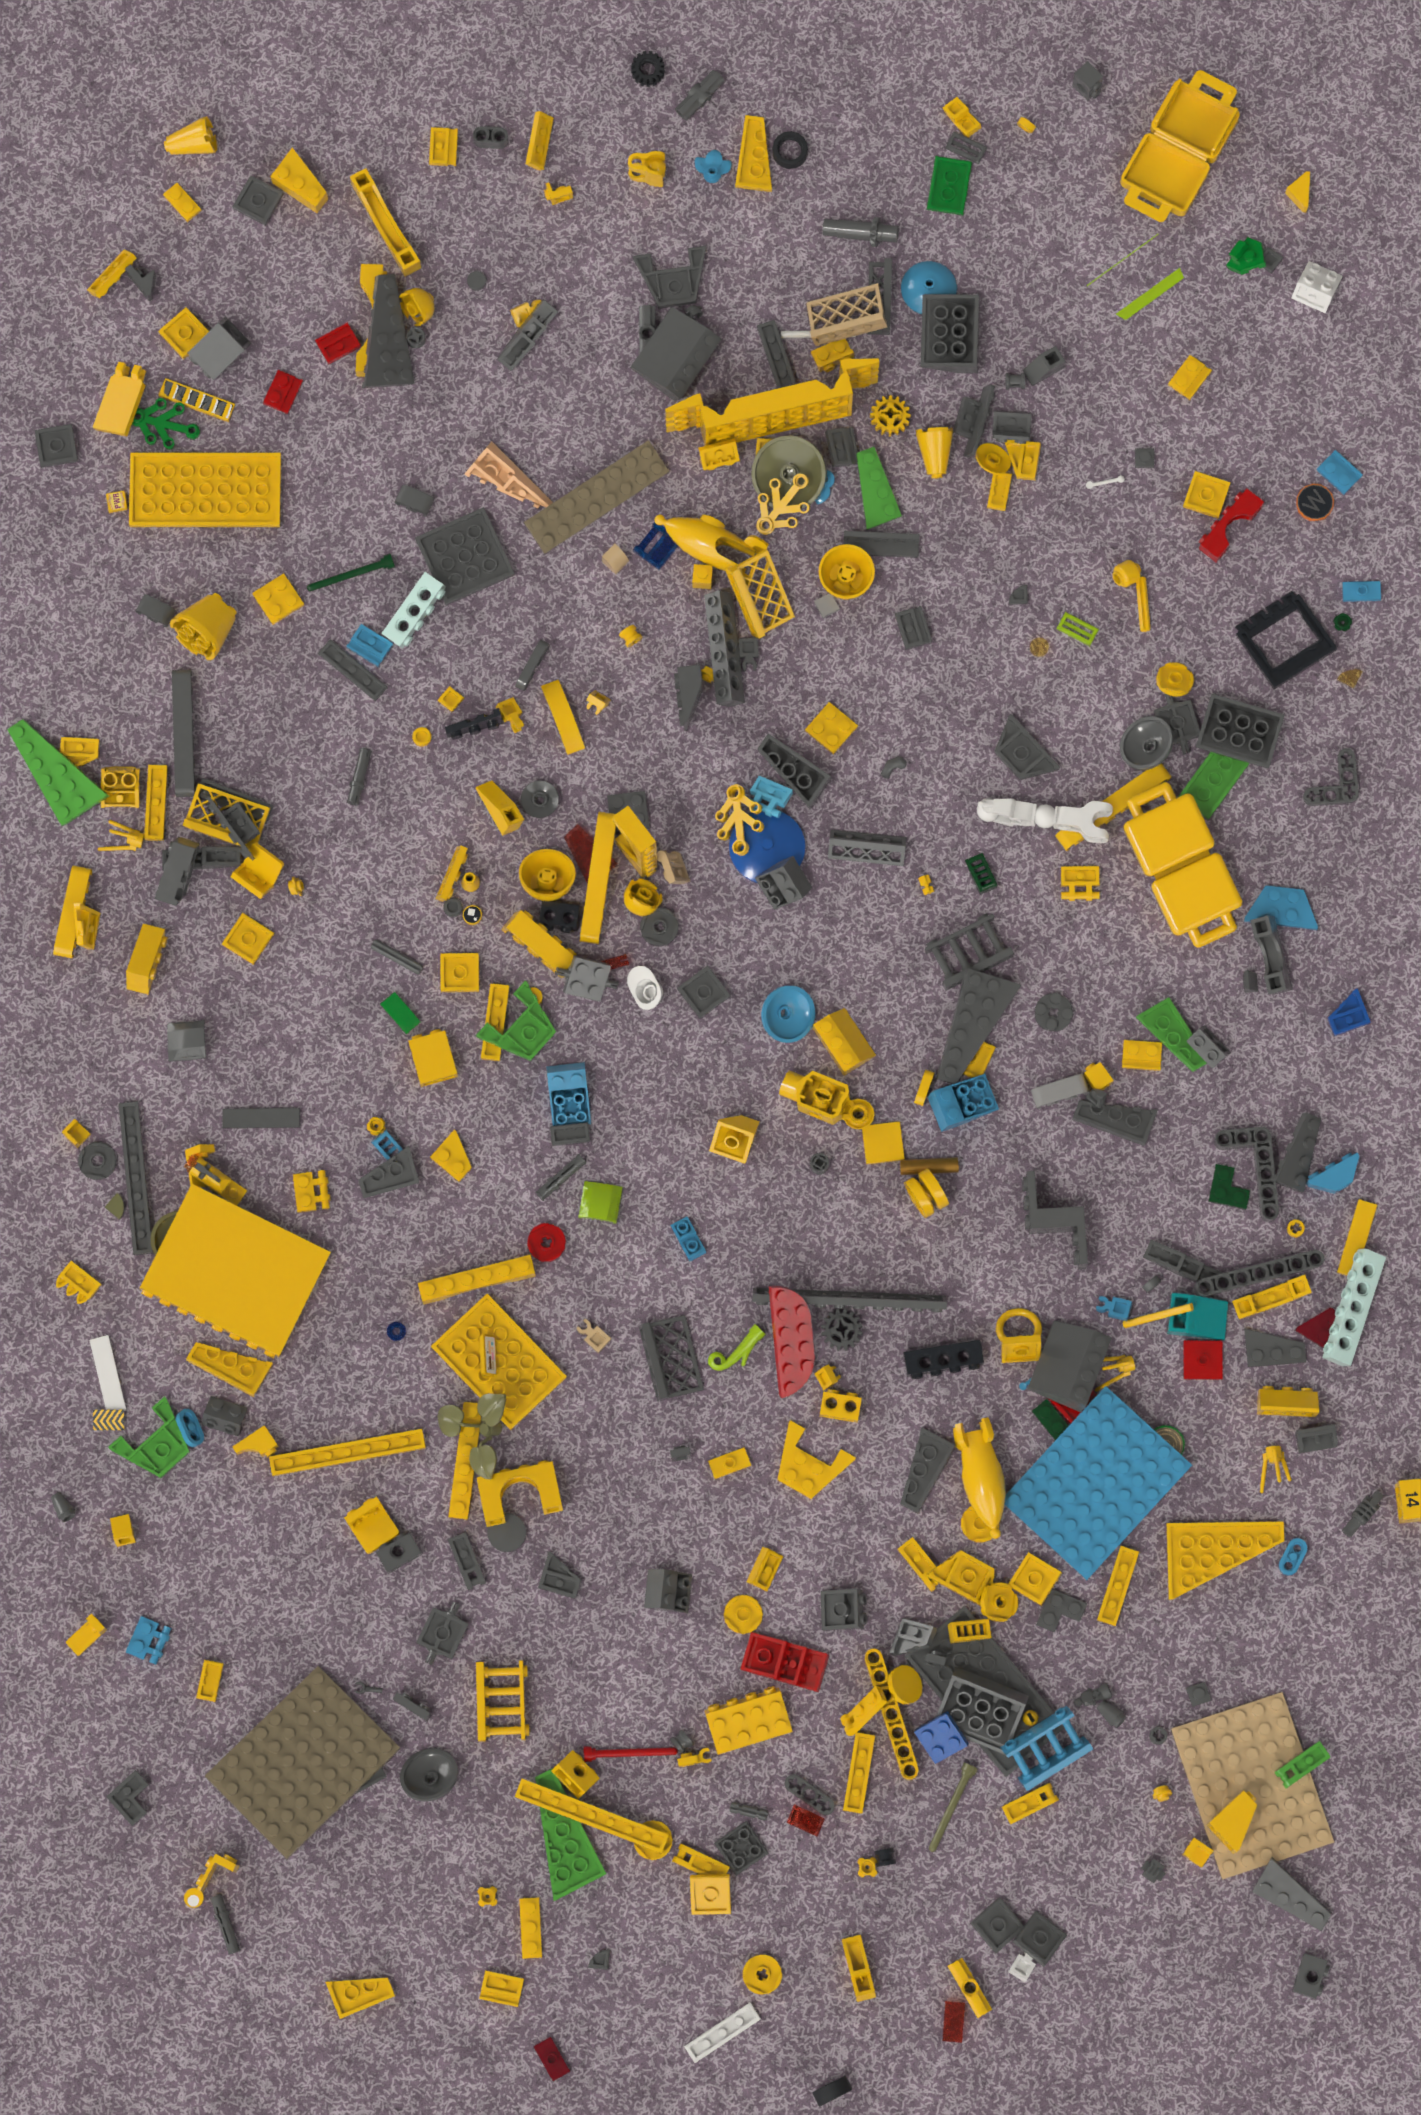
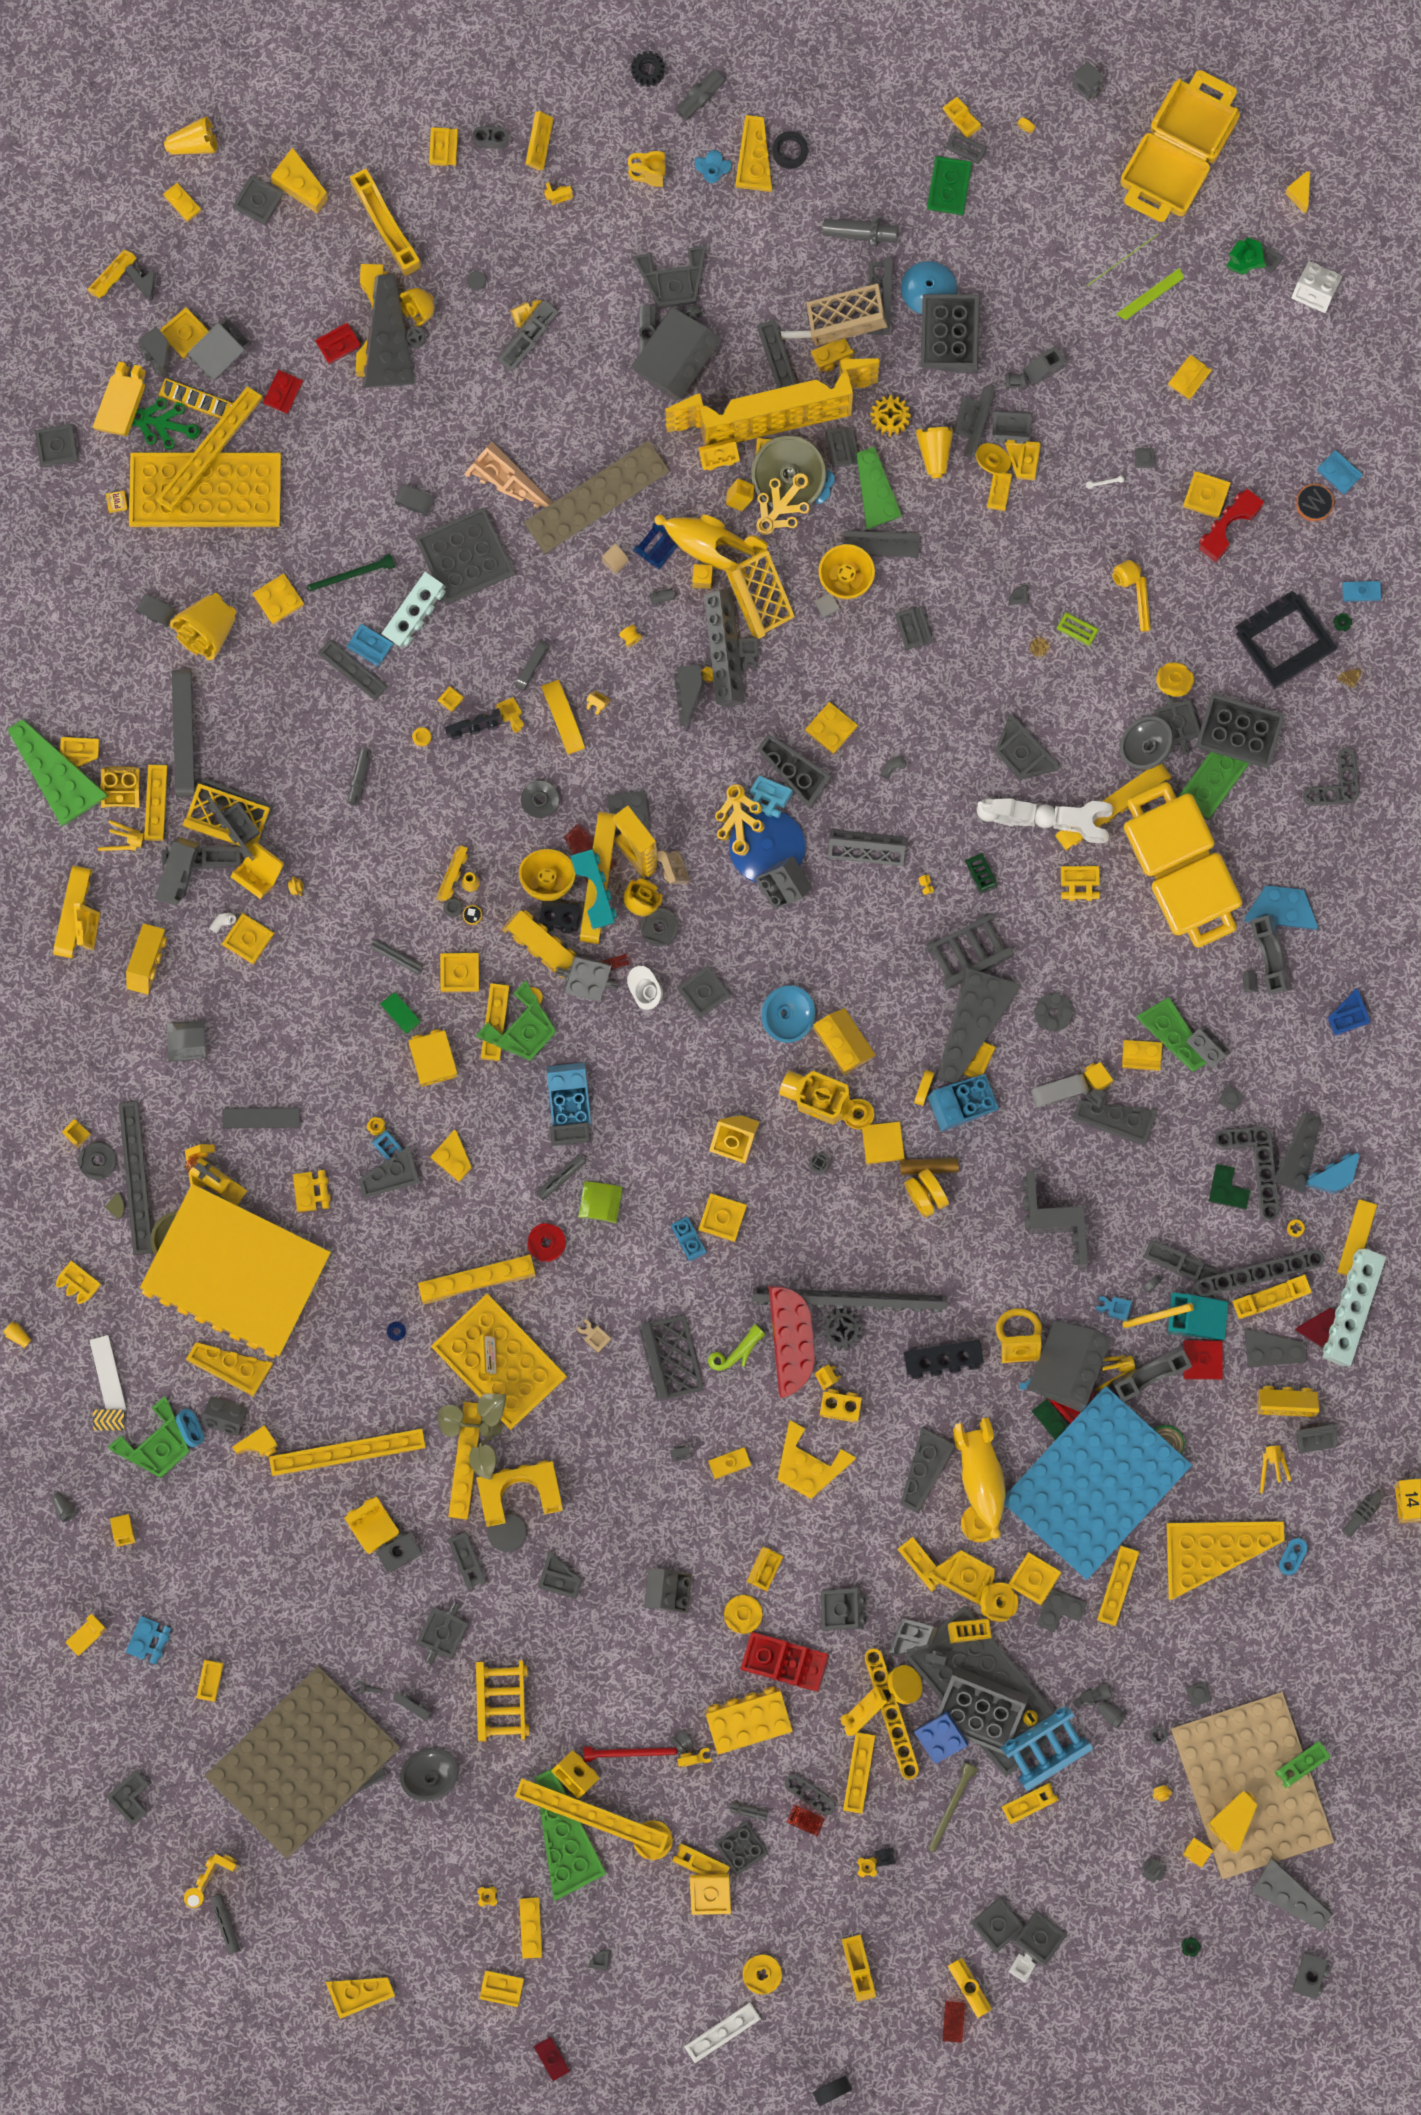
(17, 1334): none -> yellow cone
(156, 349): none -> dark grey slope
(209, 448): none -> yellow plate
(222, 920): none -> white arm
(500, 807): yellow slope -> none
(600, 913): none -> teal arch
(662, 596): none -> dark grey pin
(722, 1217): none -> yellow plate
(740, 494): none -> yellow panel
(1143, 1376): none -> dark grey arch
(1191, 1952): none -> dark green plate
(1230, 1099): none -> dark grey plate

